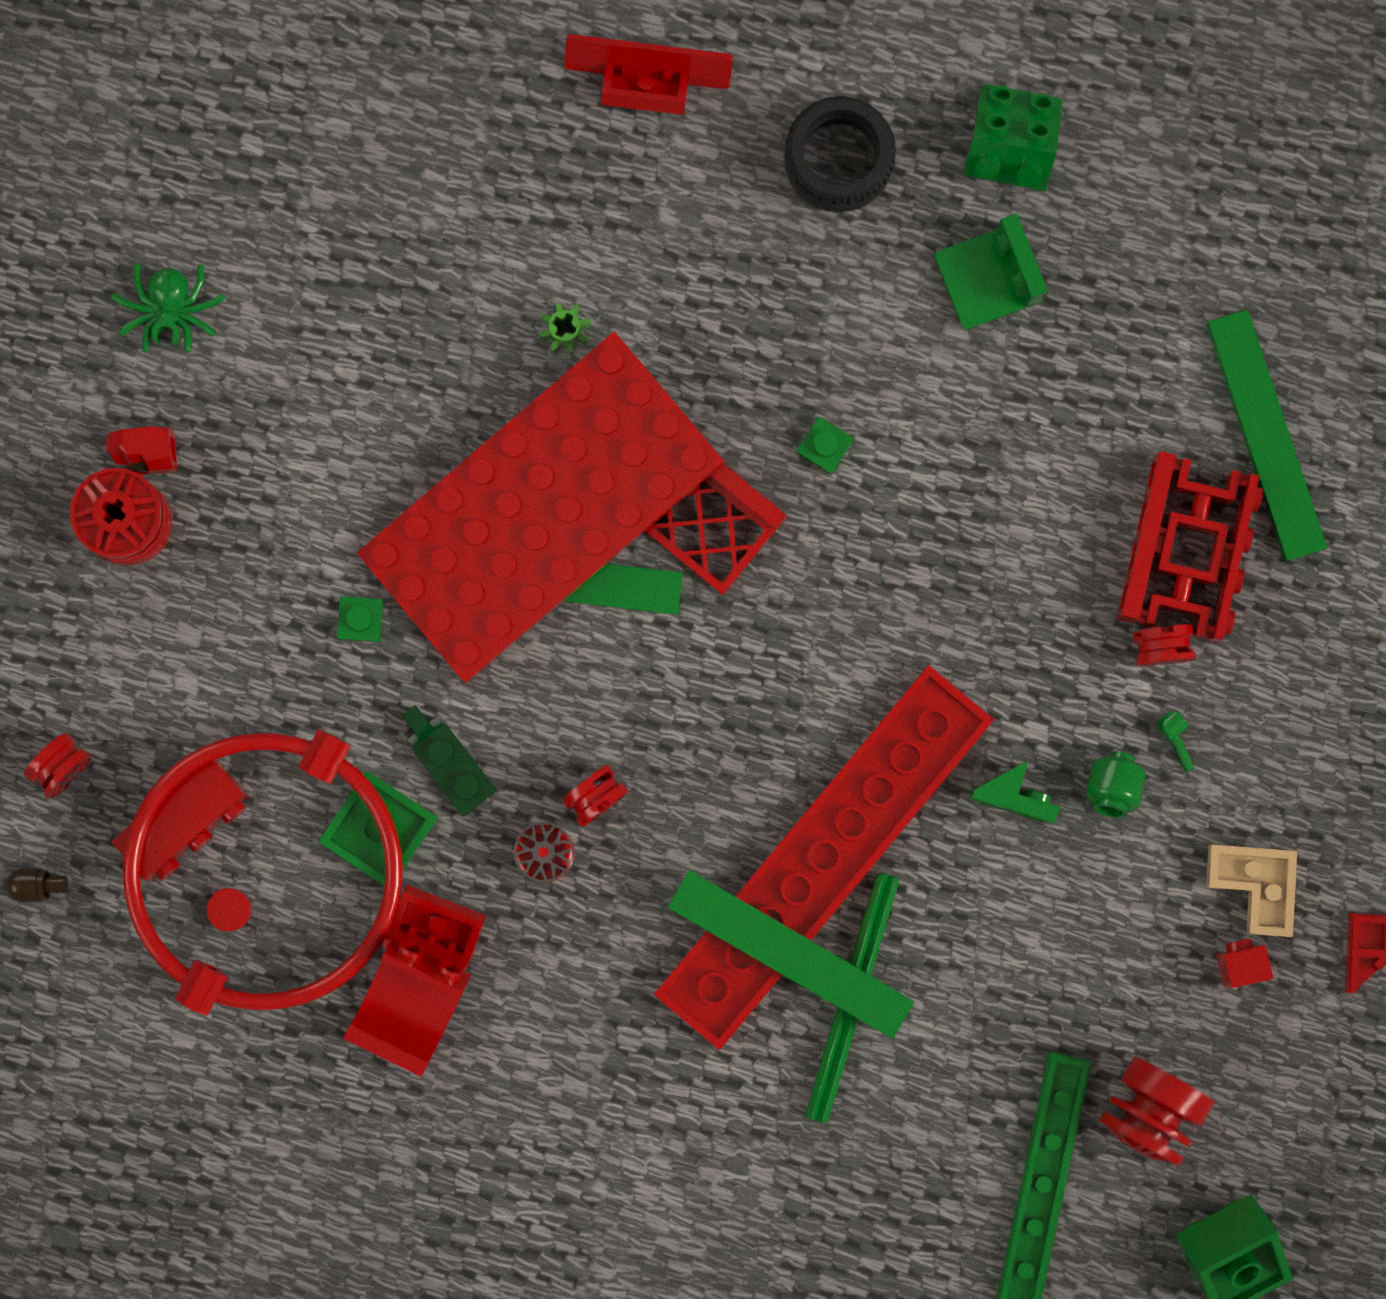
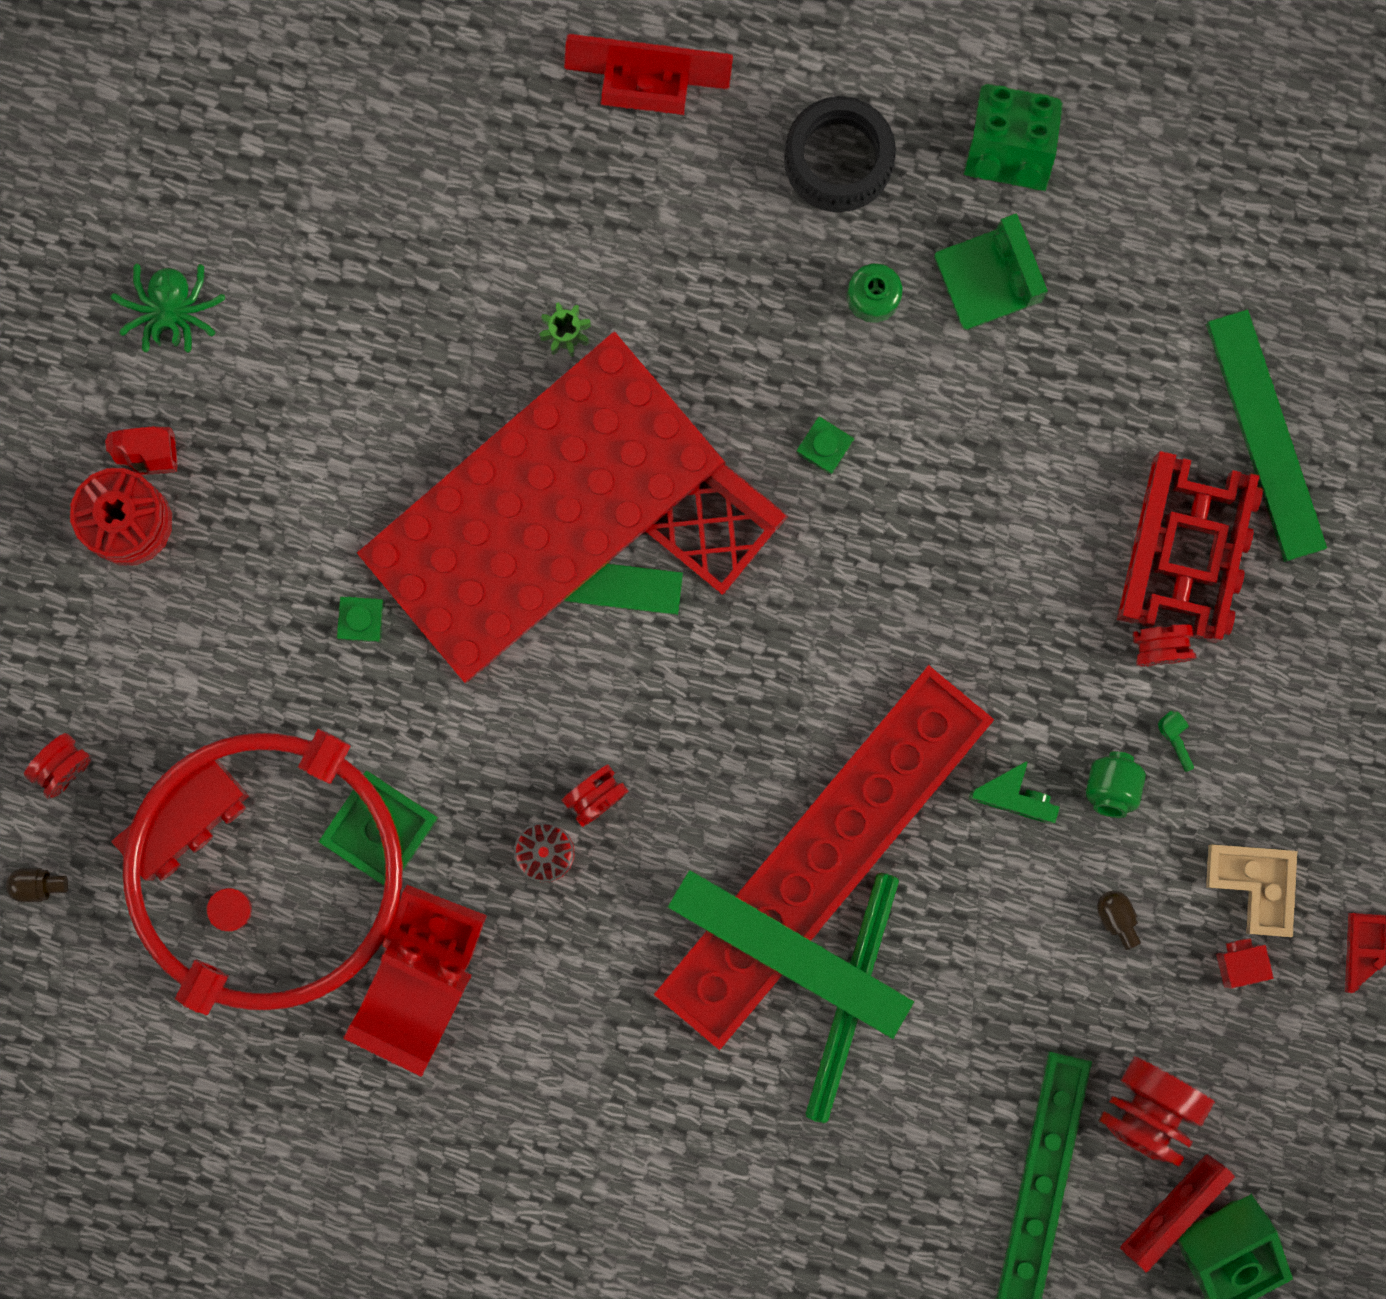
(448, 762): dark green hinge -> none
(864, 302): none -> green head
(1119, 917): none -> dark brown cylinder
(1177, 1212): none -> red tile

